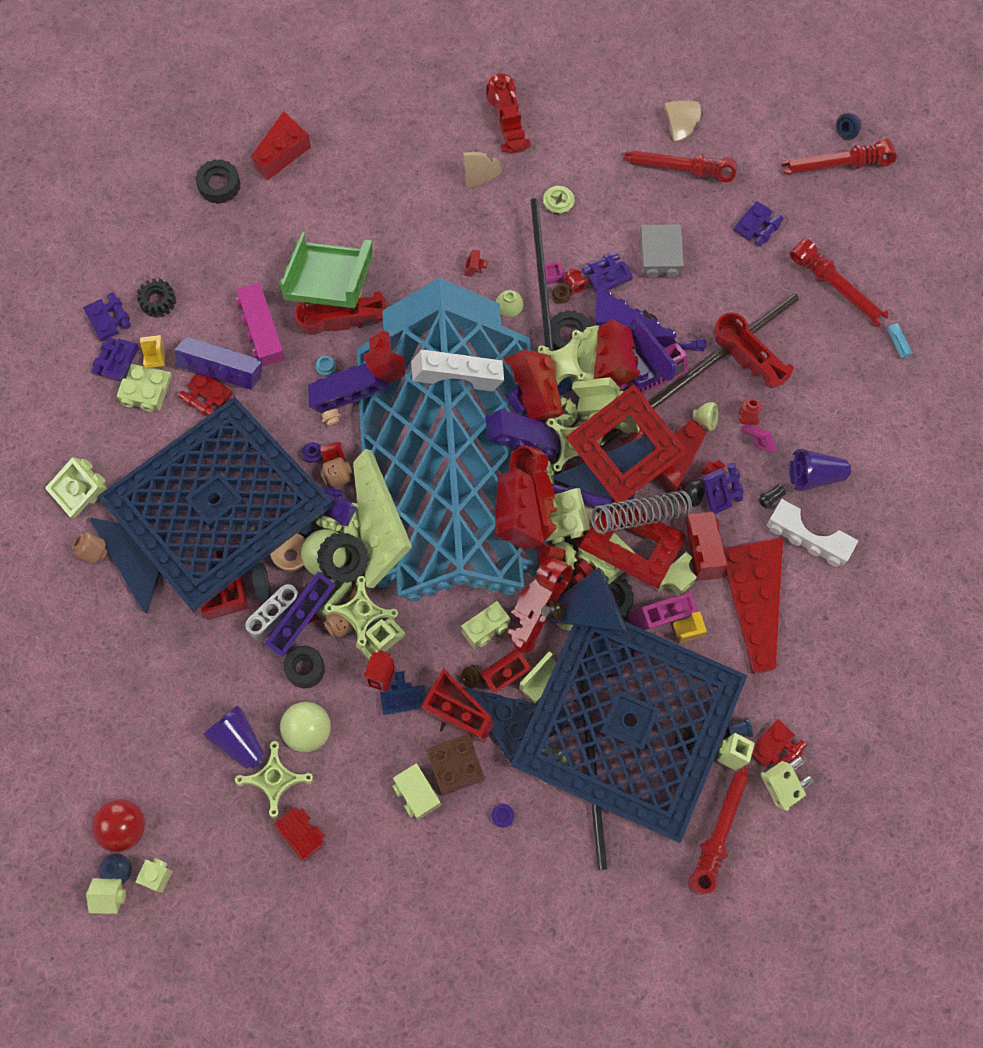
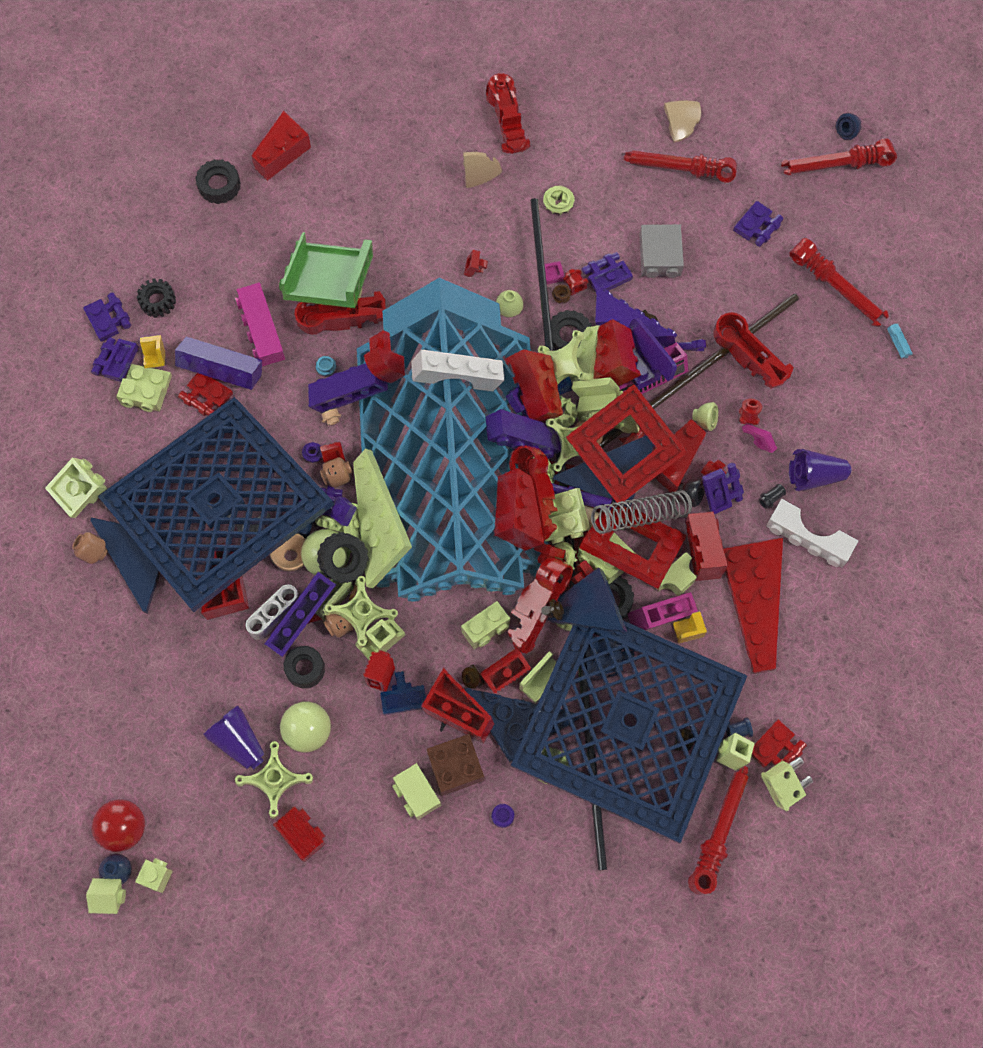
(261, 582): black bush -> none

